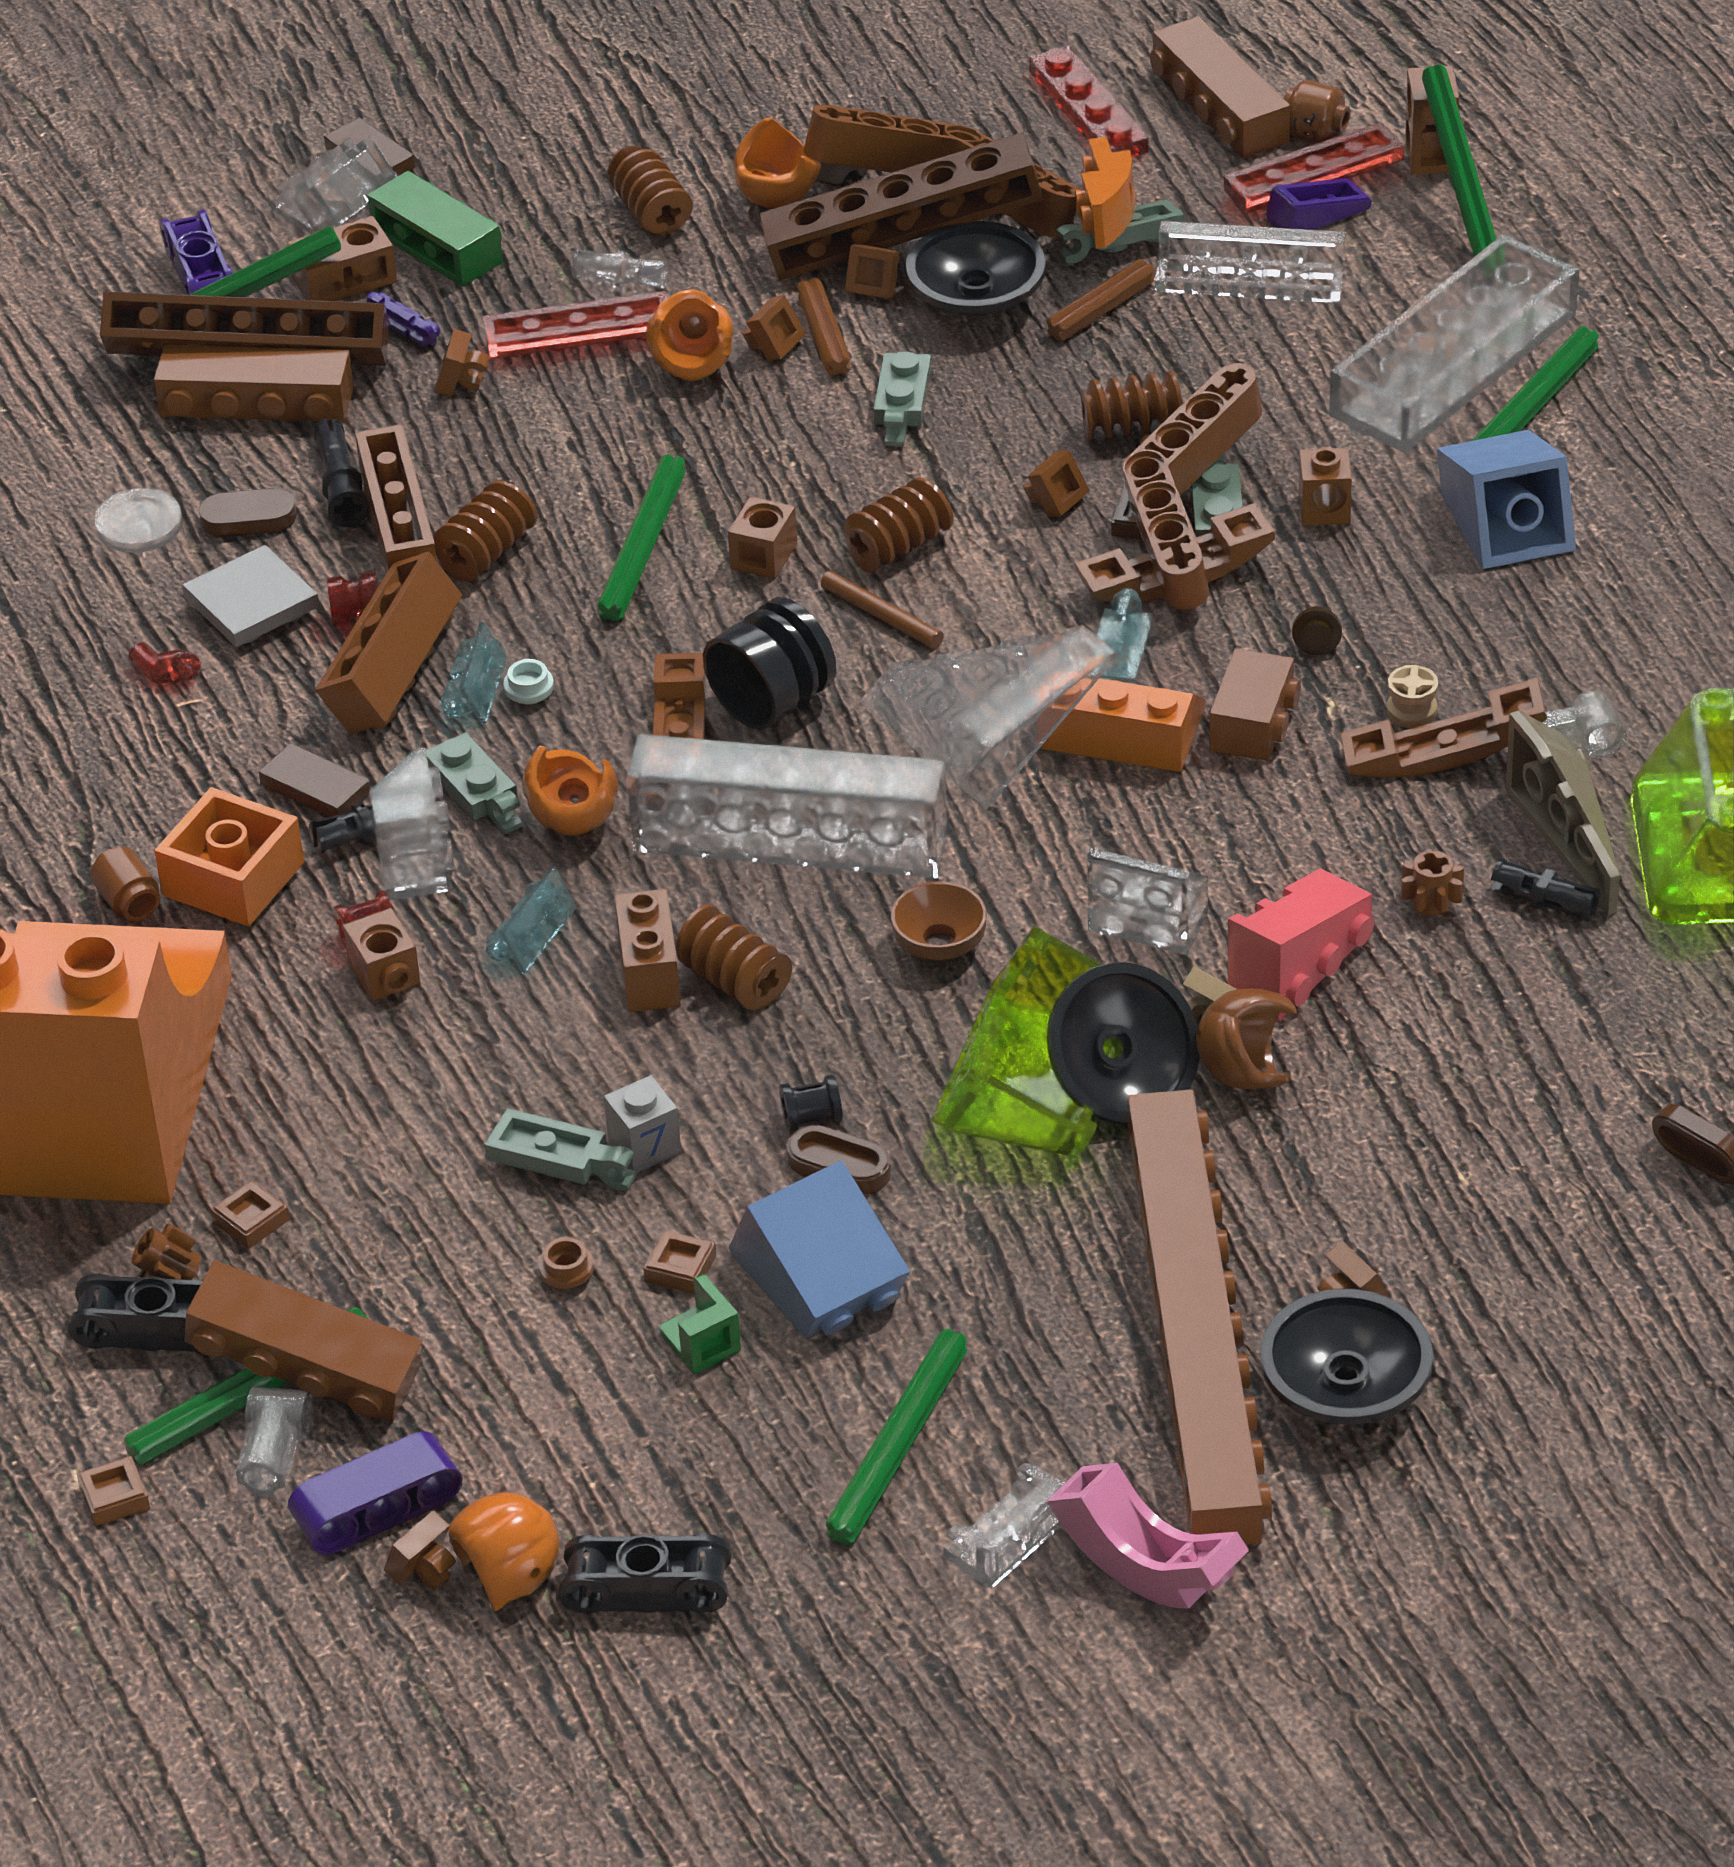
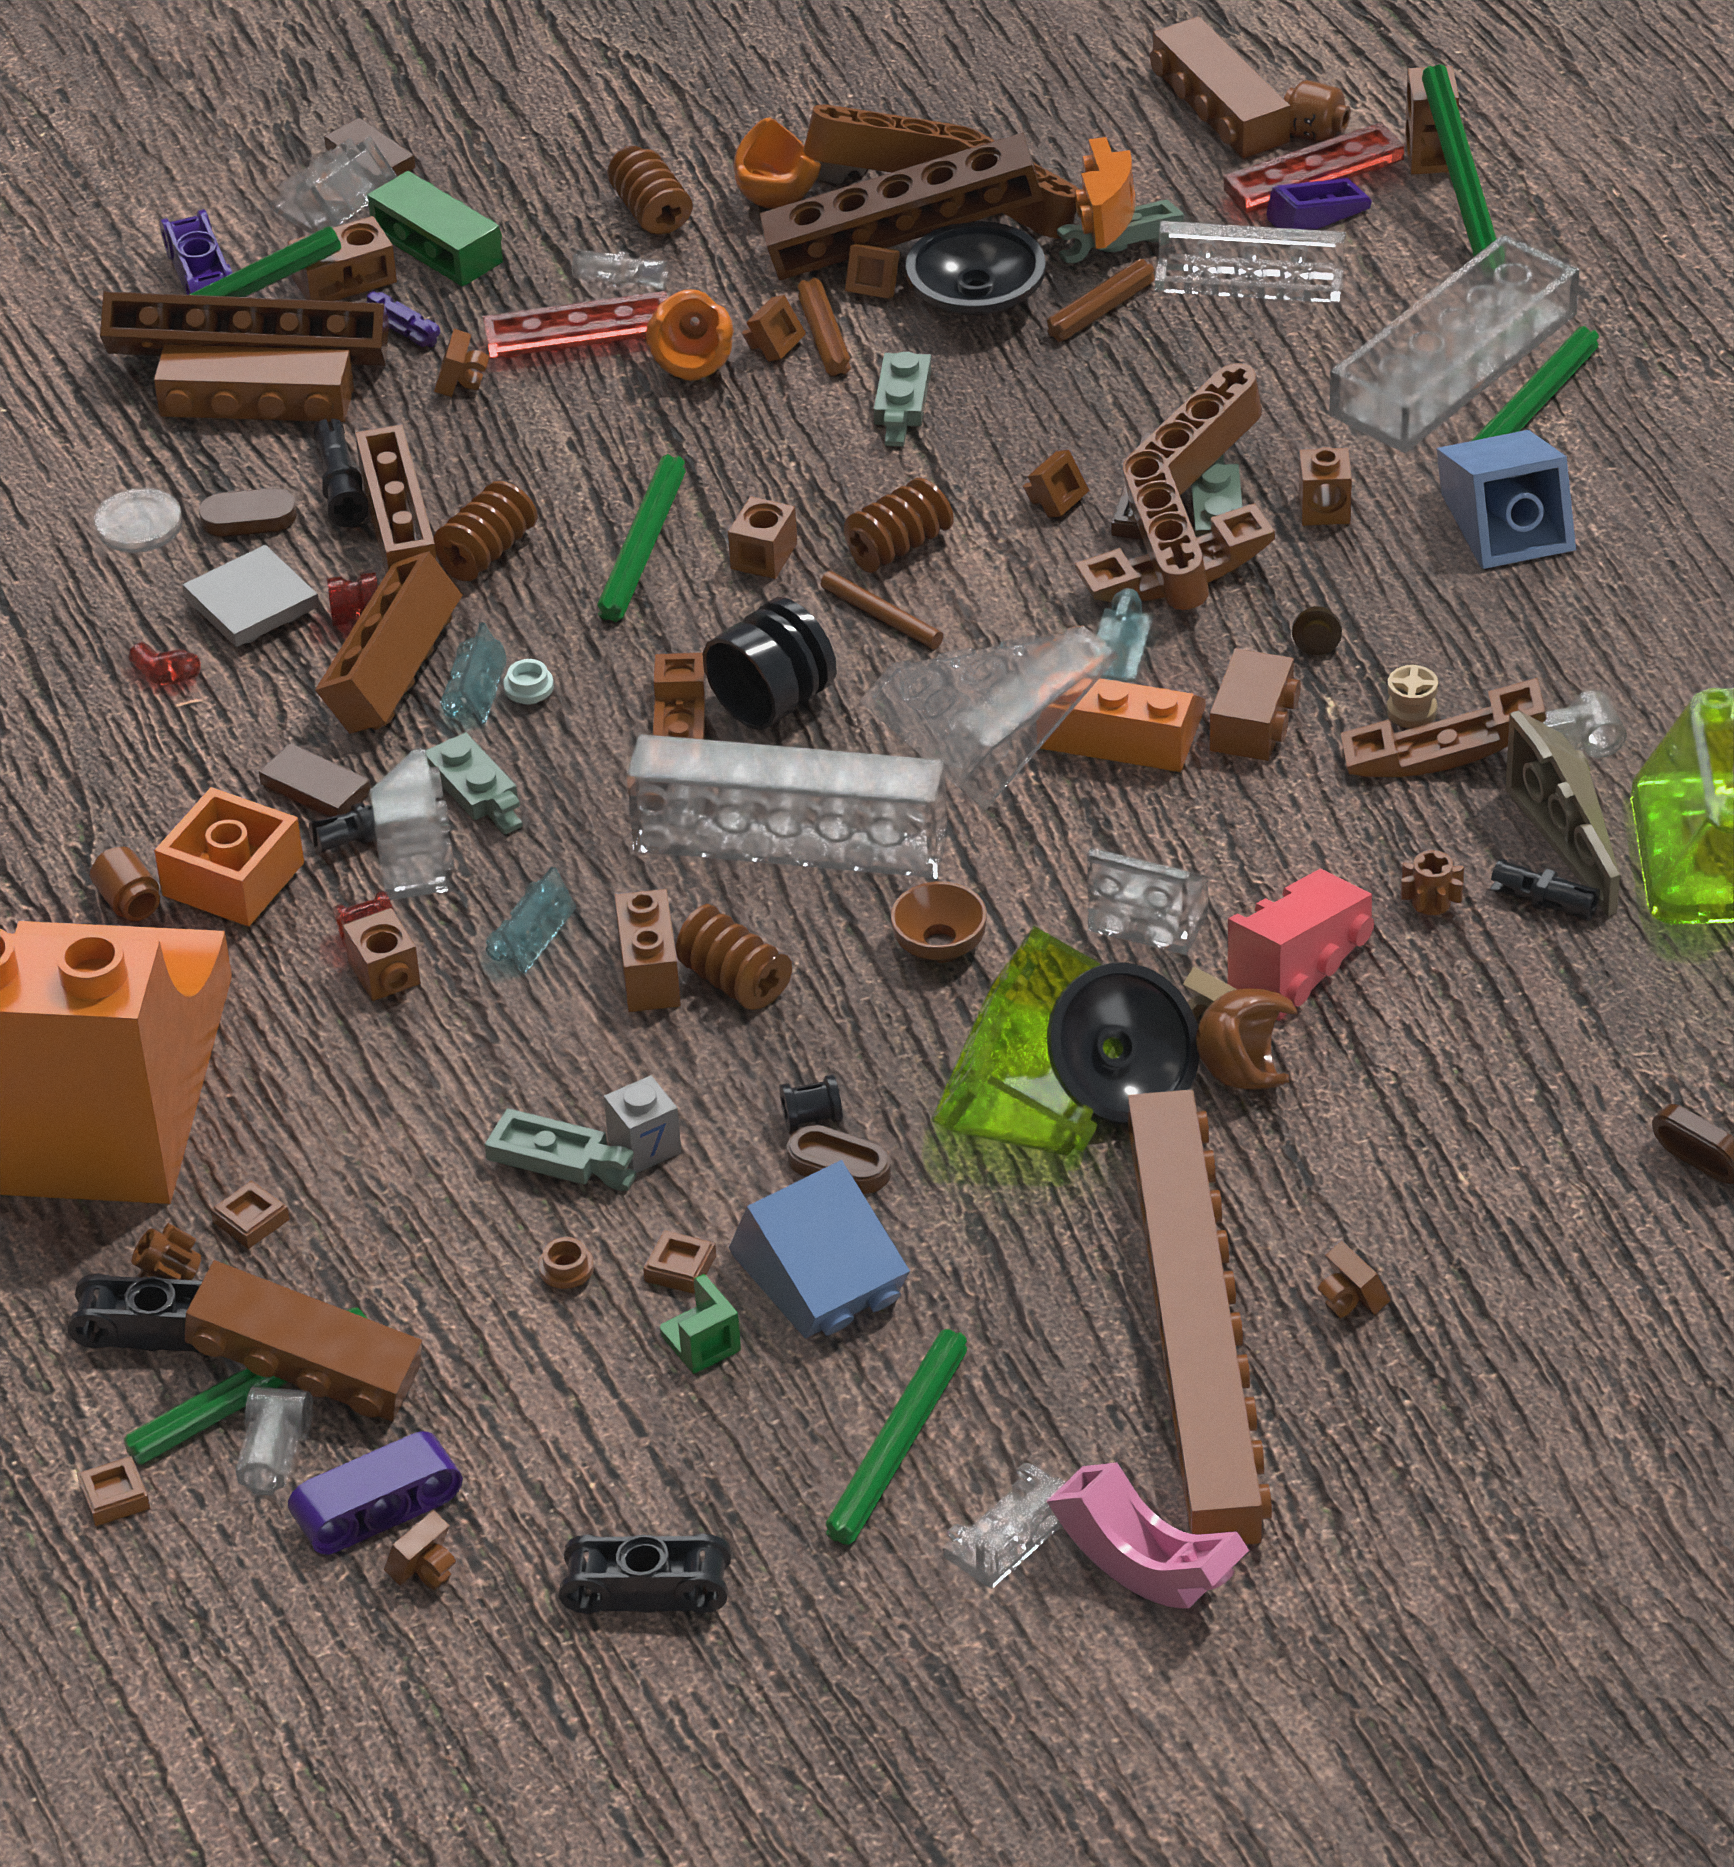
(508, 1543): orange piece -> none
(557, 778): orange piece -> none
(1087, 100): clear red plate -> none
(1130, 404): dark orange piece -> none
(1346, 1356): black dish -> none

